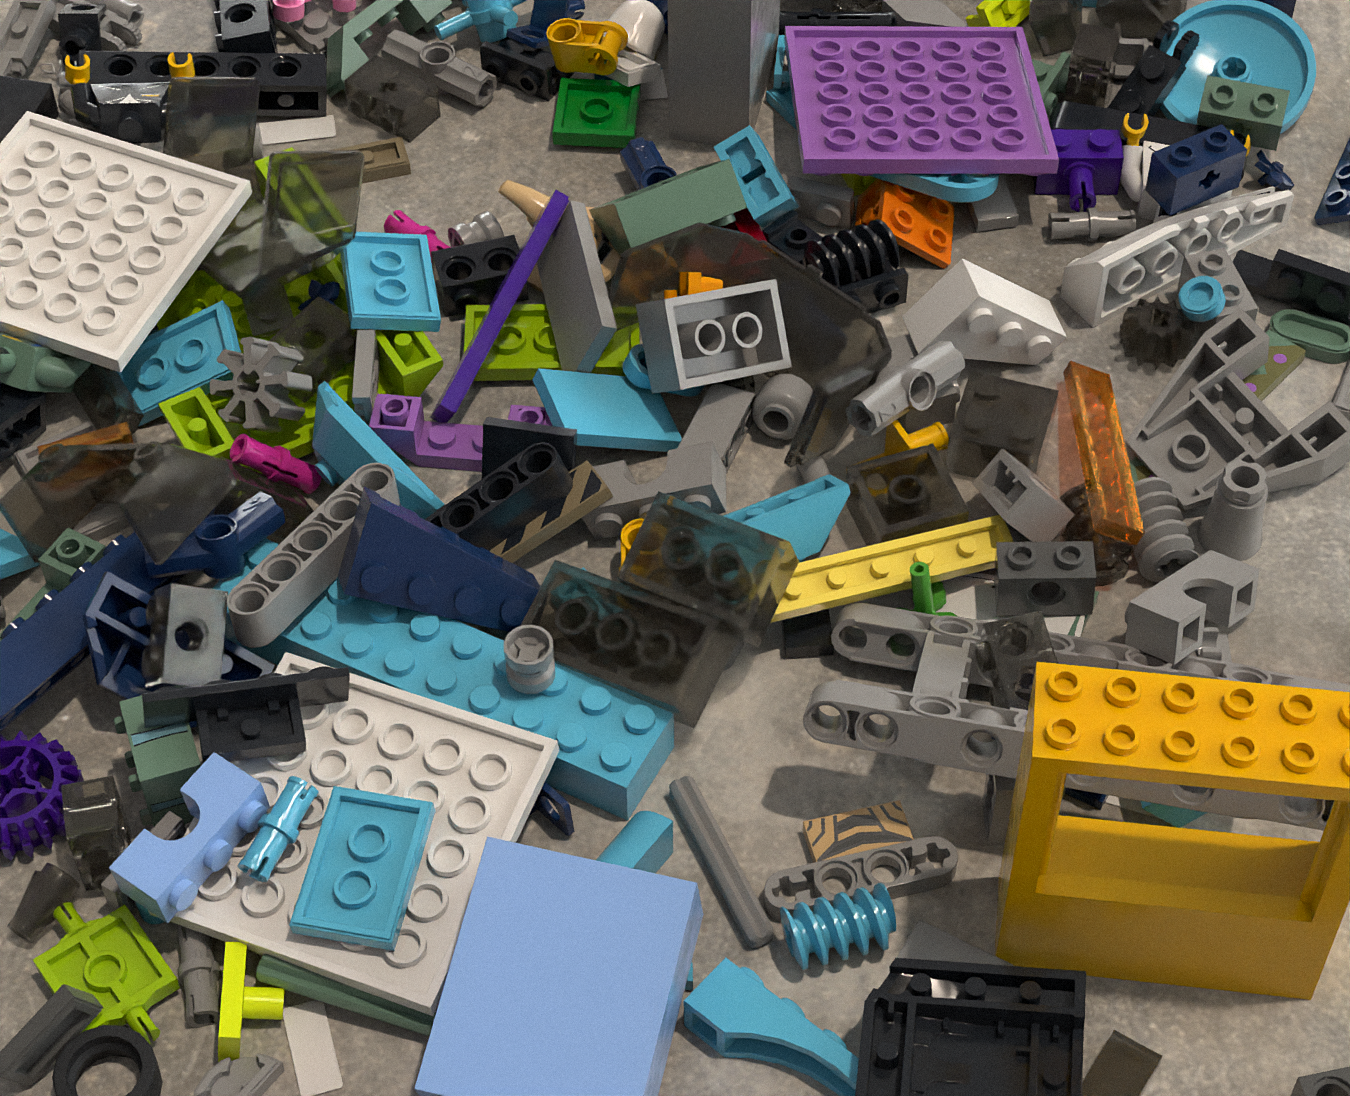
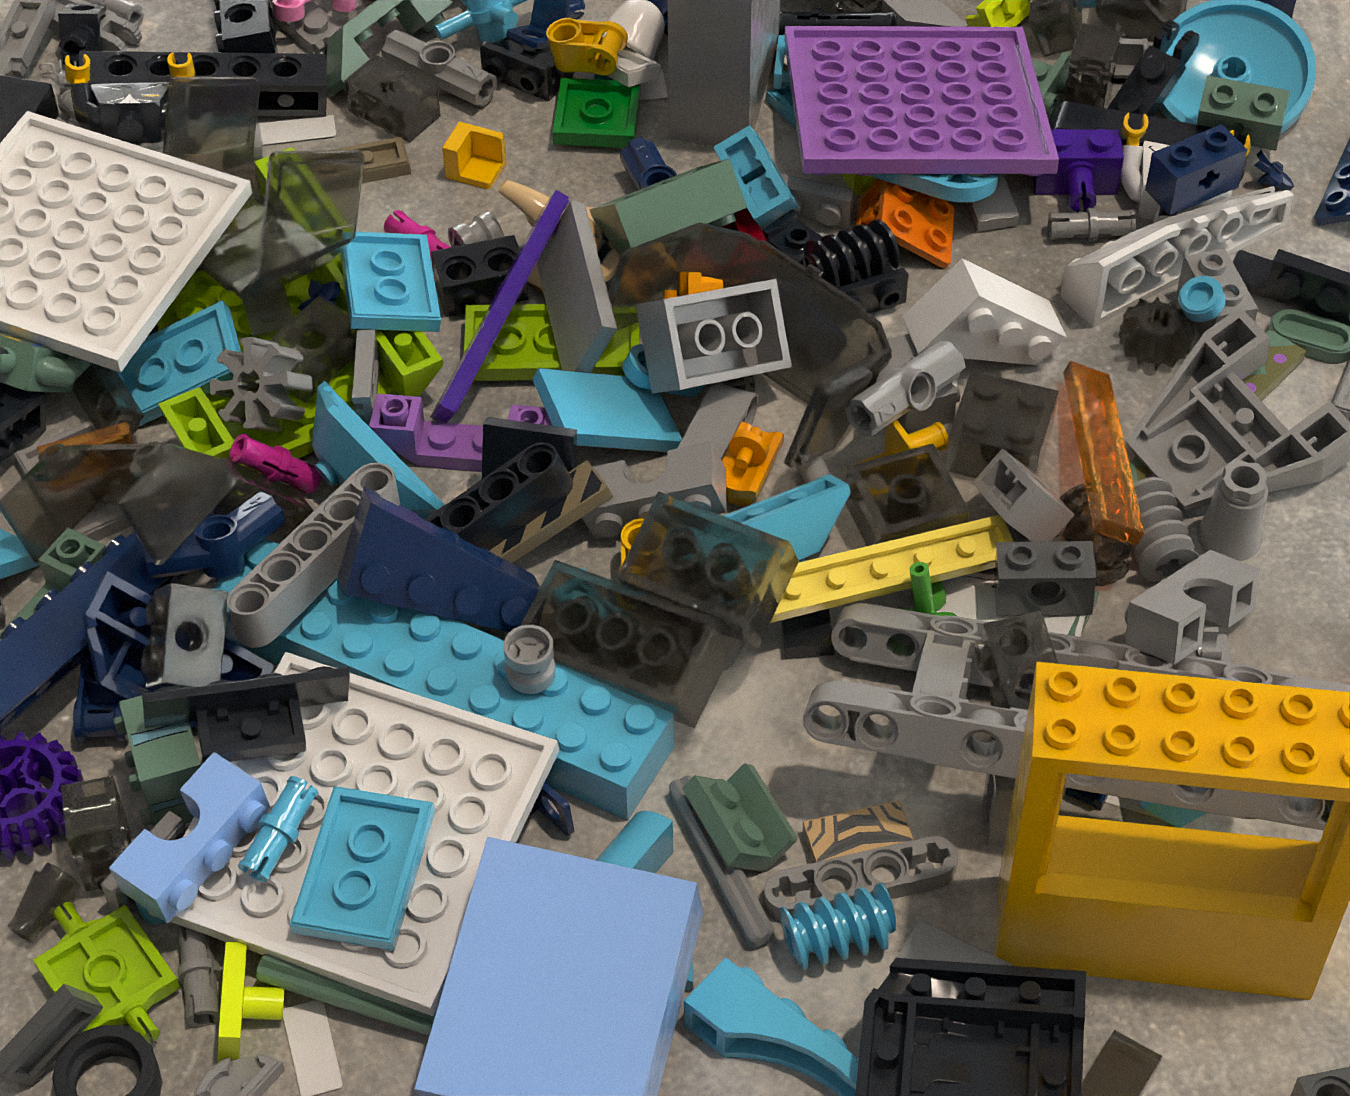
(94, 707): none -> dark blue piece
(474, 155): none -> yellow panel
(741, 818): none -> sand green bracket
(749, 462): none -> light orange hips
(781, 405): light grey head -> none

